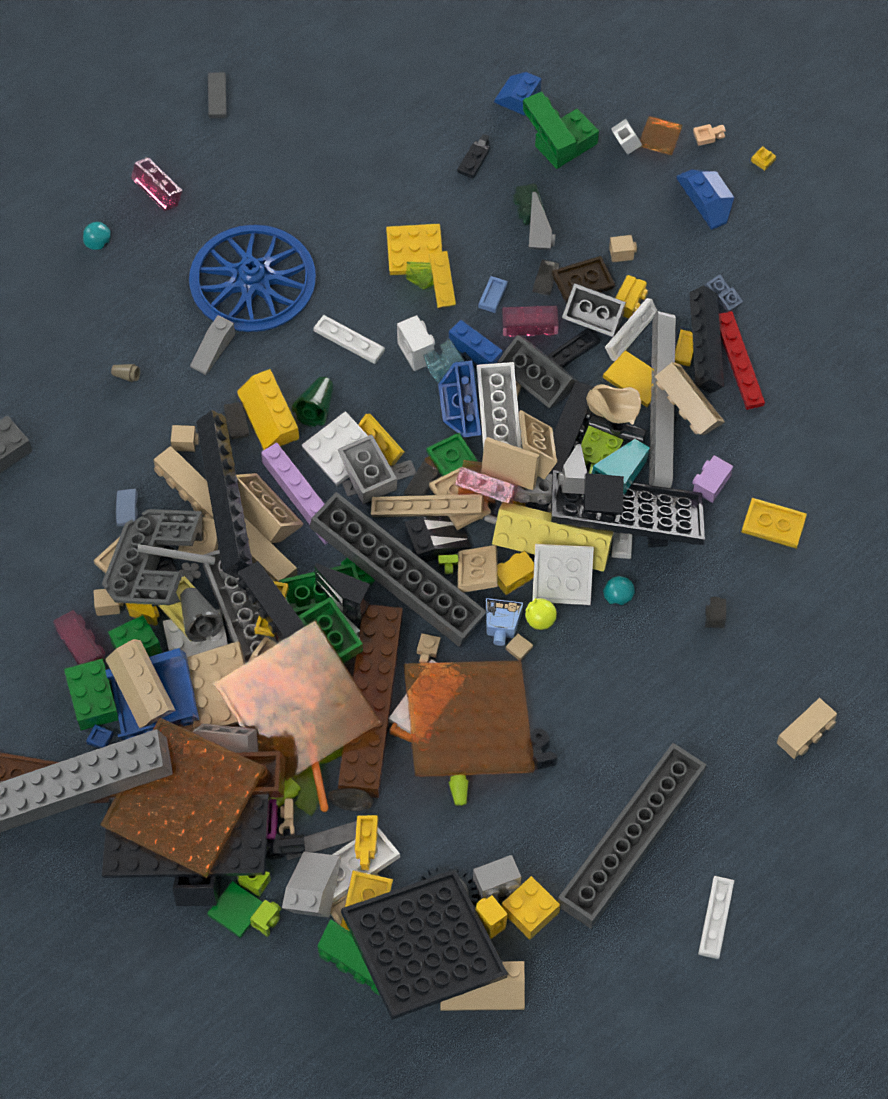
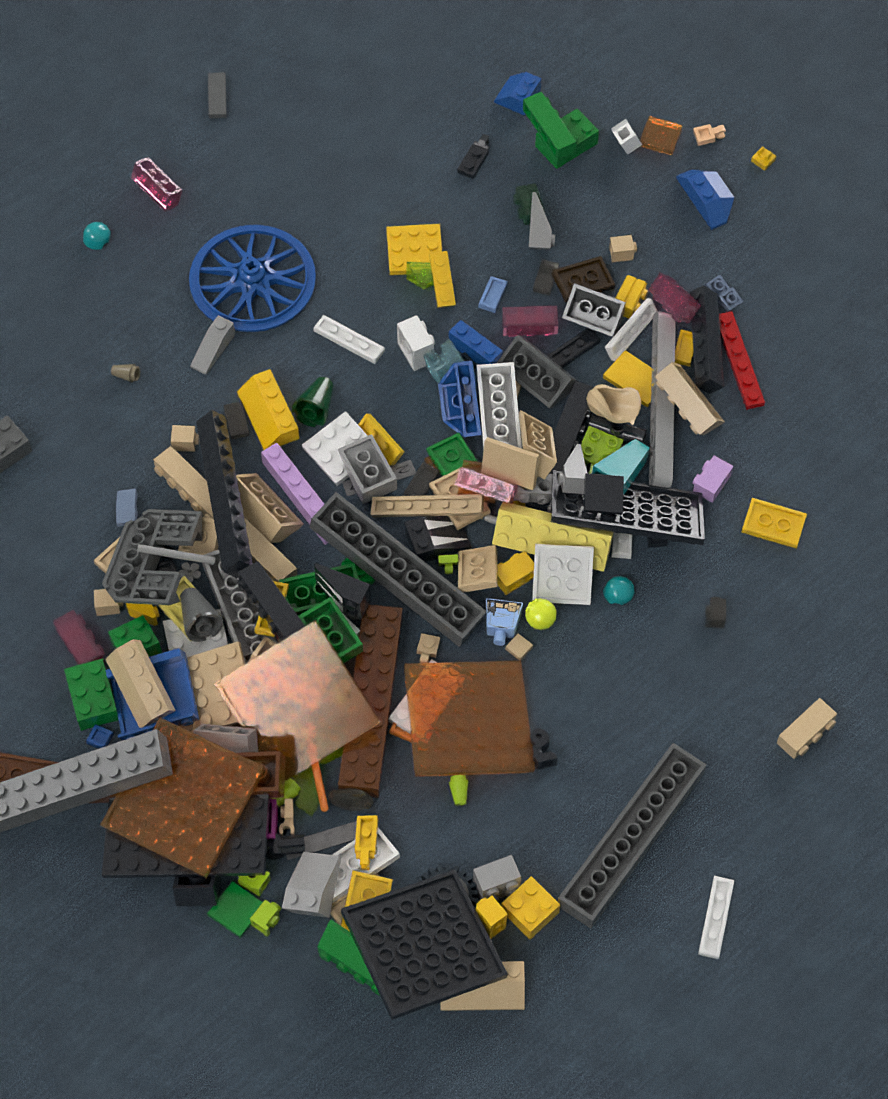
(674, 298): none -> clear pink brick

